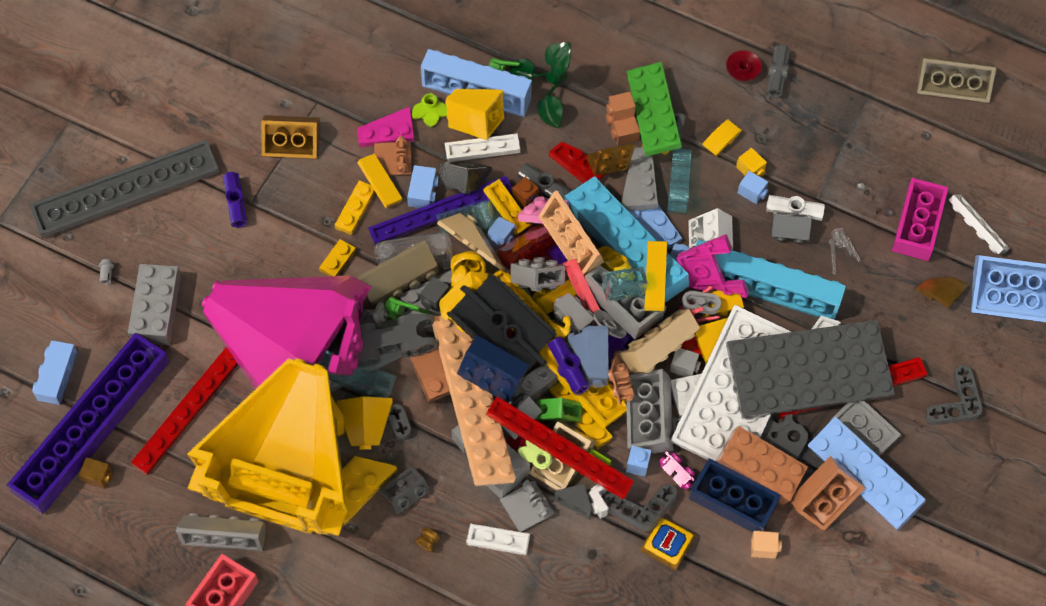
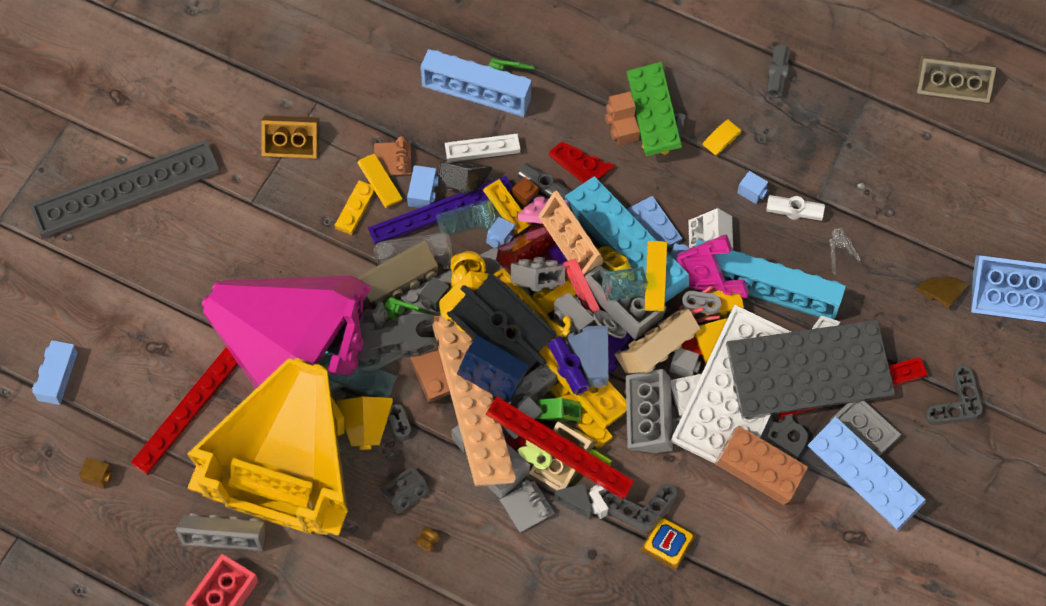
(88, 423): dark purple brick -> none
(106, 271): light grey pin -> none
(155, 303): light grey brick -> none
(234, 191): dark purple piece -> none
(337, 258): yellow plate -> none
(362, 480): yellow wing -> none
(387, 129): dark pink wing -> none
(429, 112): lime plate -> none
(471, 235): tan wedge -> none
(475, 111): yellow slope -> none
(498, 539): white tile -> none
(558, 57): dark green plant -> none
(611, 159): pearl gold bracket -> none
(621, 379): nougat hinge -> none
(638, 461): light blue brick -> none
(640, 183): light grey wing -> none
(679, 181): clear light blue beam -> none
(683, 476): hinge -> none
(734, 496): dark blue brick -> none
(746, 60): dark red dish -> none
(751, 162): yellow brick -> none
(765, 544): light nougat brick -> none
(790, 226): brick -> none
(827, 493): nougat slope -> none
(920, 219): dark pink brick -> none
(983, 229): white plate -> none

